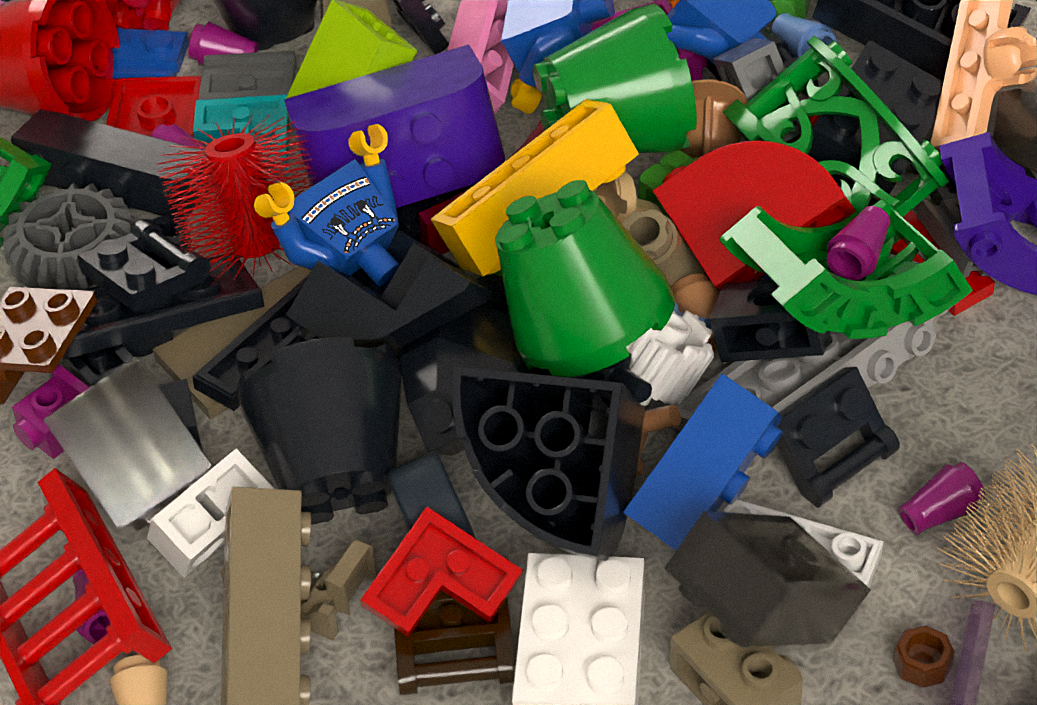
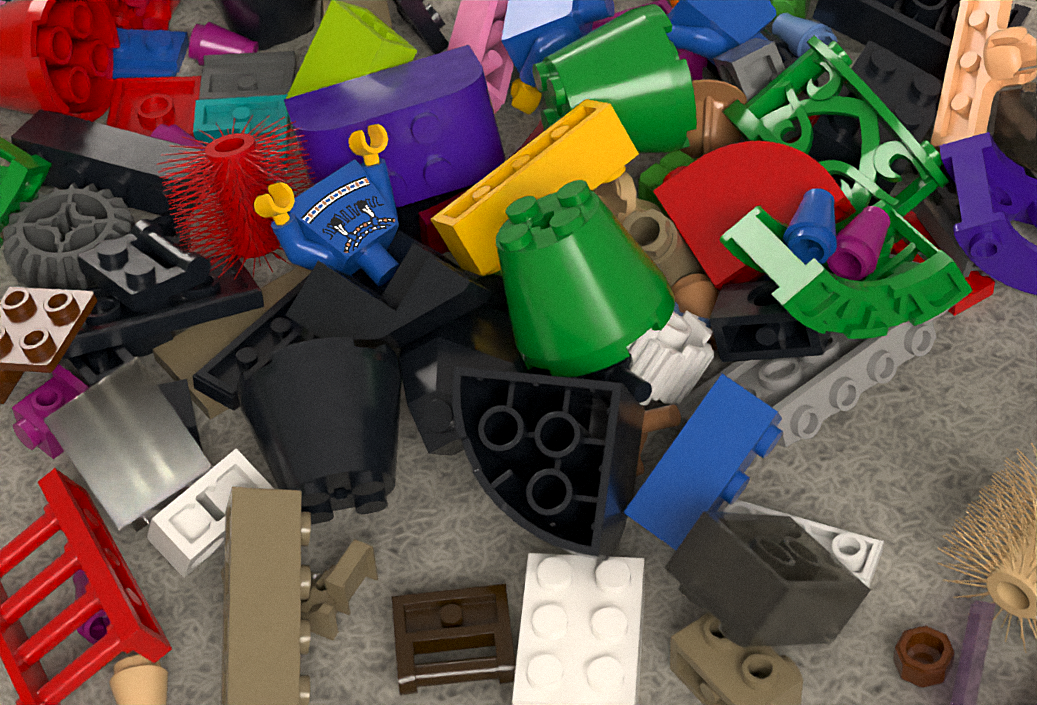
(426, 484): black wheel -> none
(438, 559): red plate -> none
(813, 227): none -> blue cone
(824, 420): black plate -> none
(942, 498): magenta cone -> none

